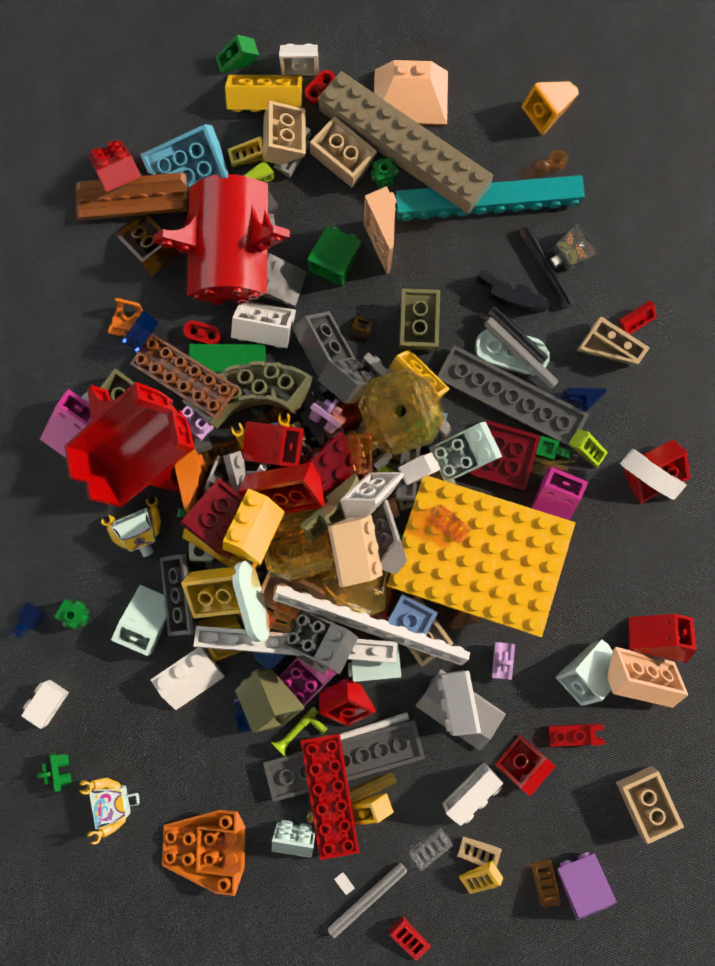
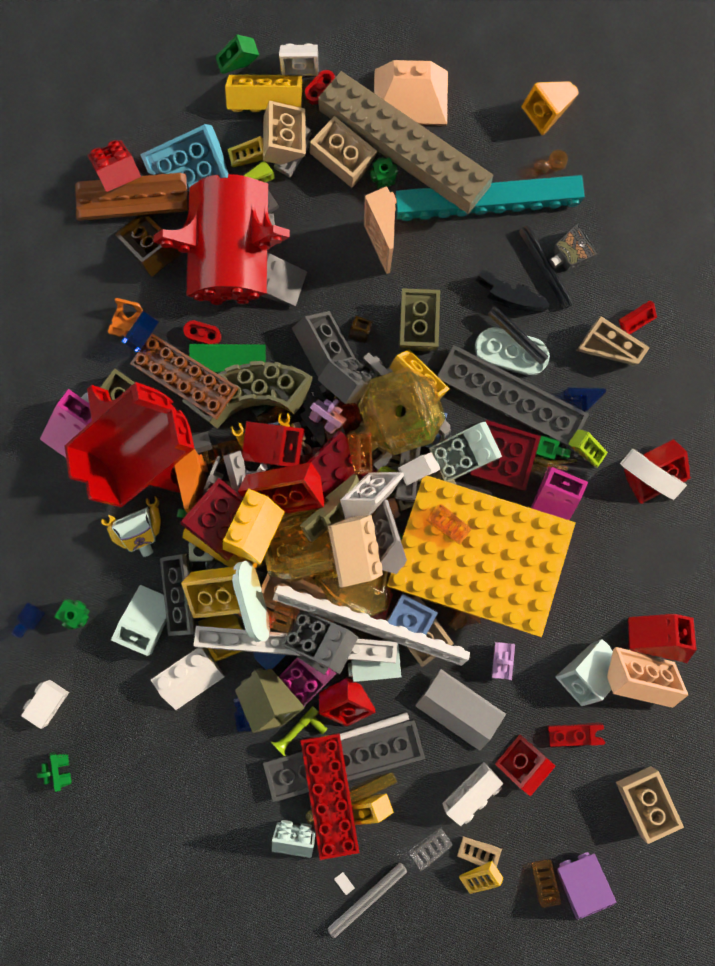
(109, 805): torso -> none
(199, 426): lavender hips -> none
(207, 850): orange wedge -> none
(263, 324): white slope -> none
(334, 255): green slope -> none
(398, 927): red slope -> none
(459, 703): white slope -> none
(520, 352): light grey axle -> none

